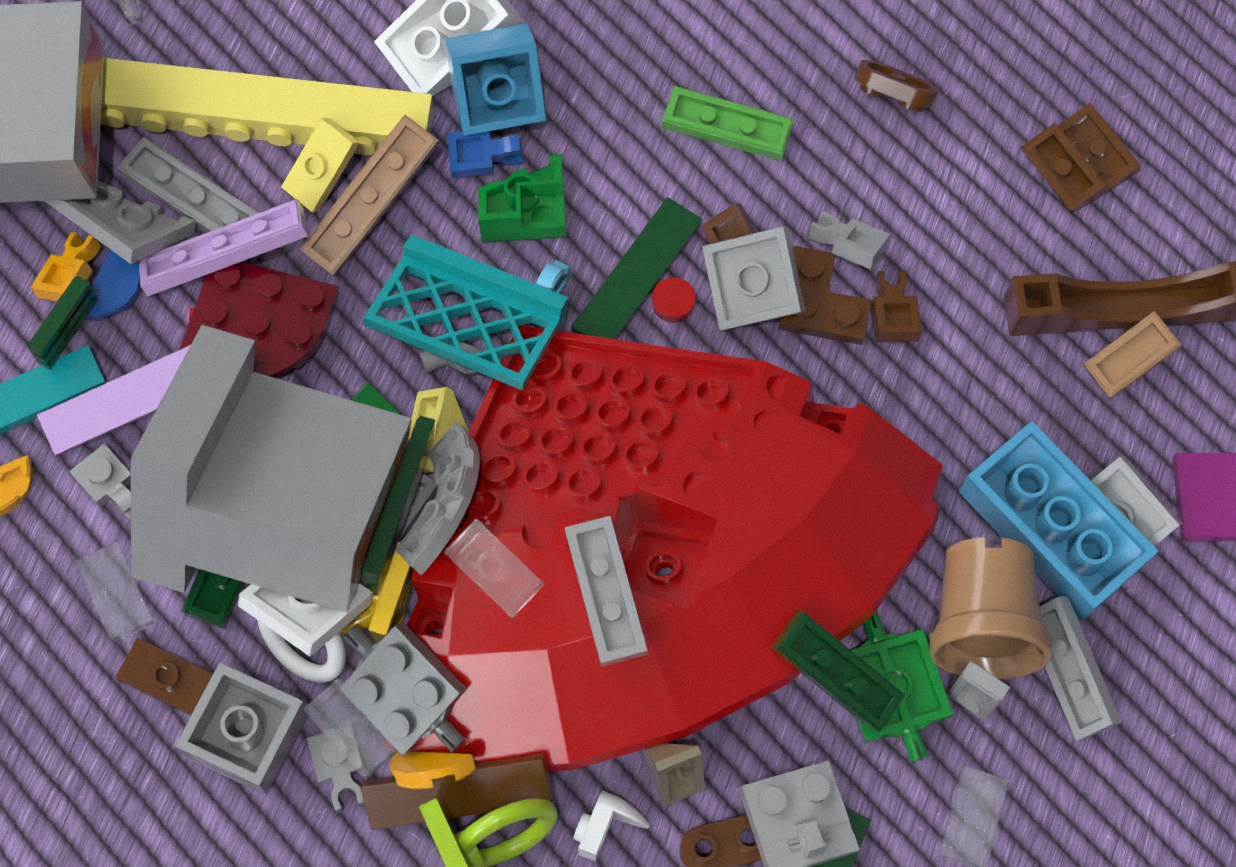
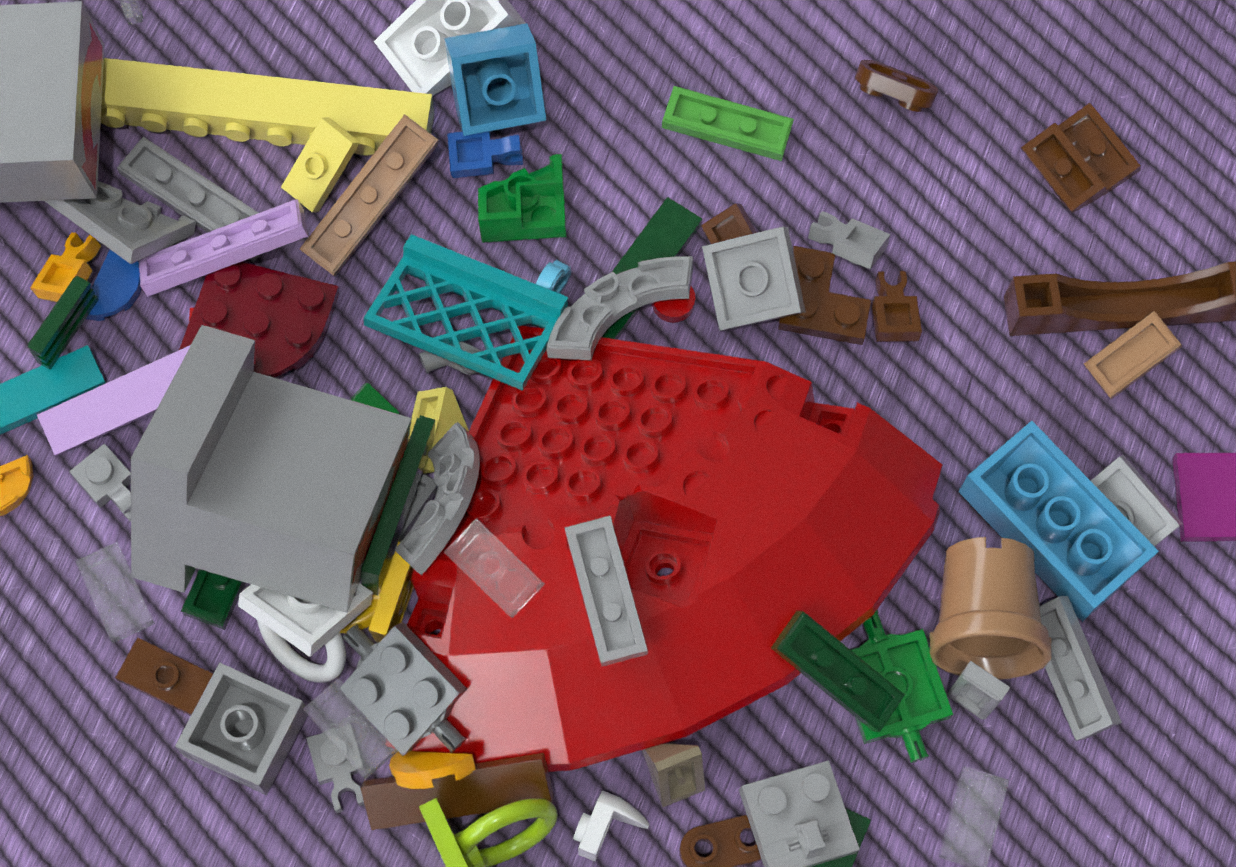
(613, 297): none -> light grey tile

